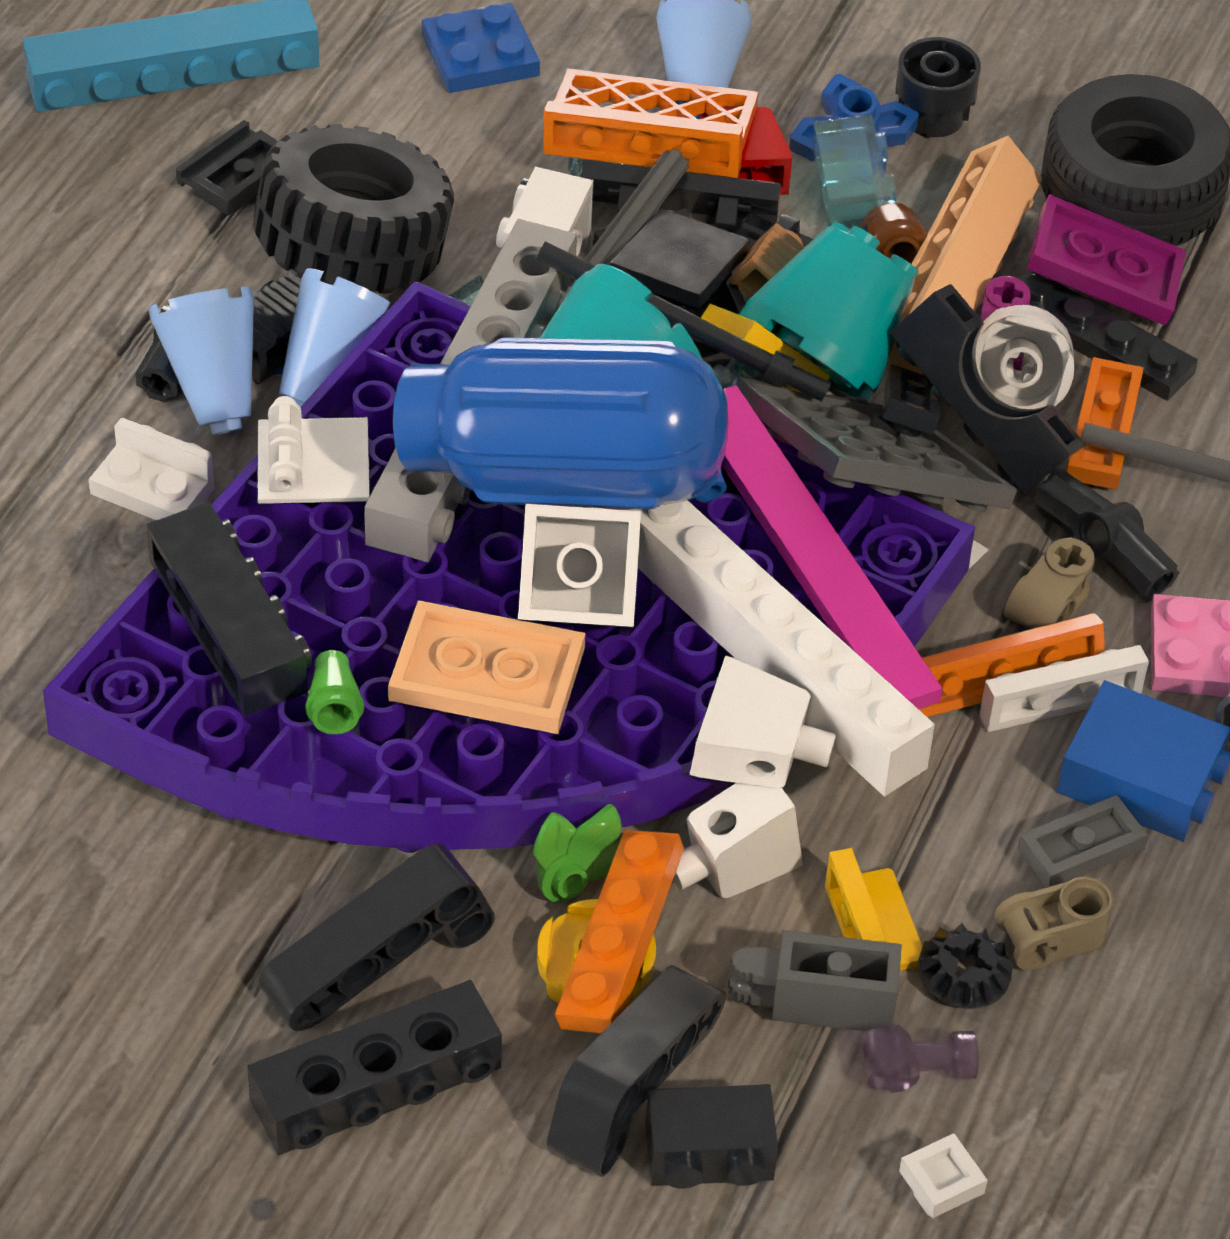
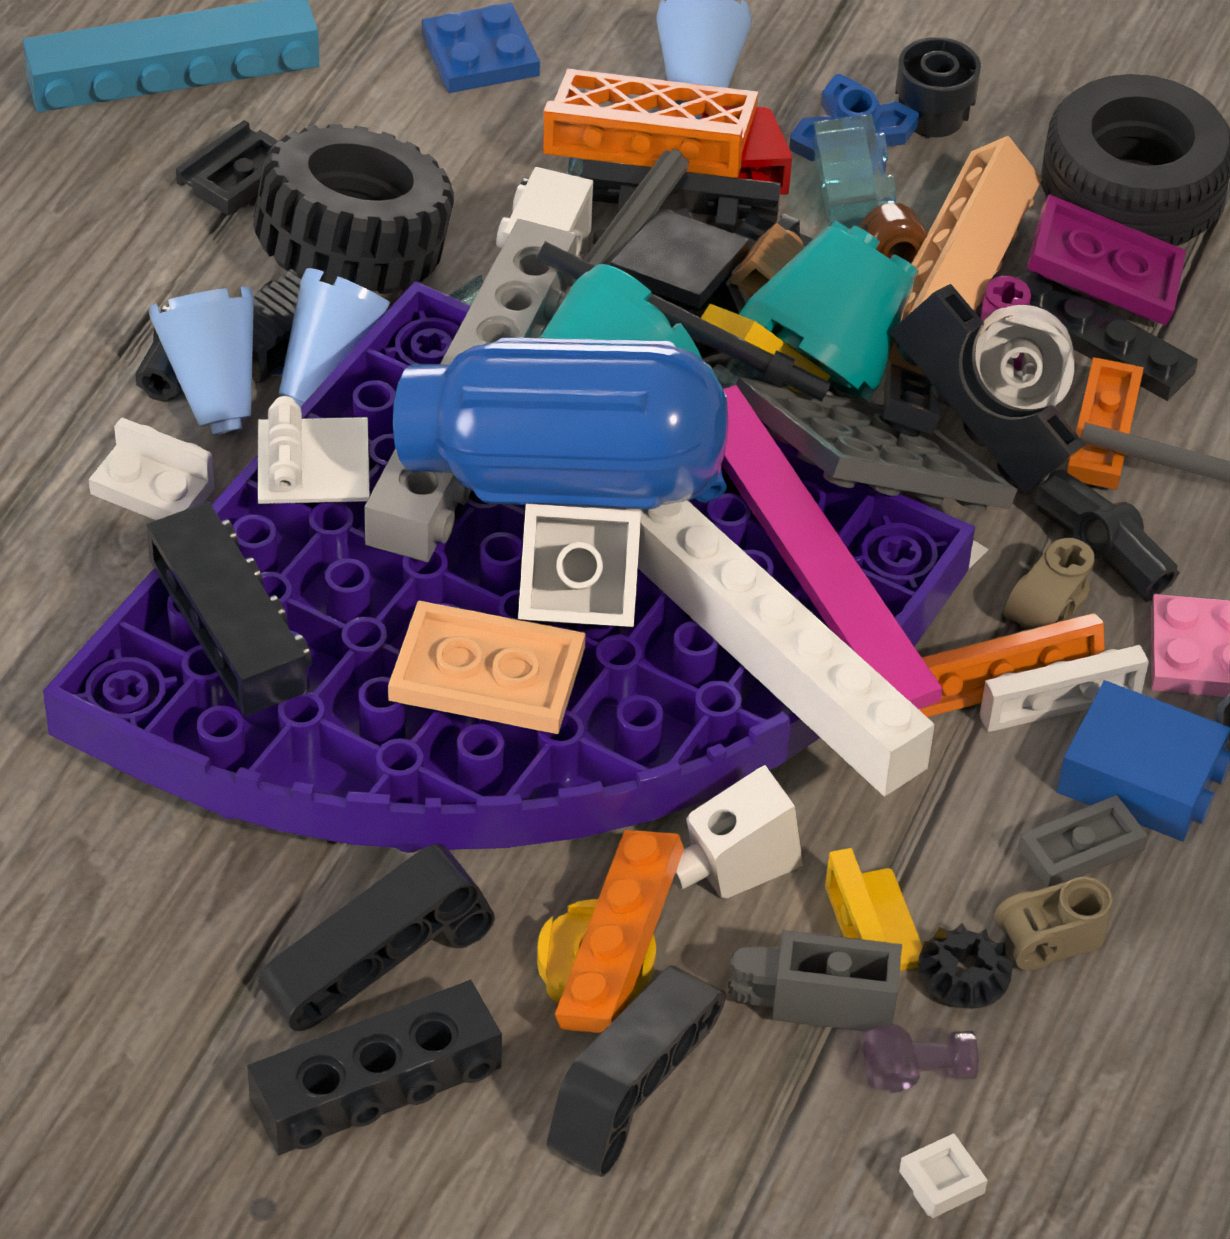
(333, 697): bright green cone -> none
(575, 856): bright green plate -> none
(711, 1135): black brick -> none
(756, 729): white torso -> none

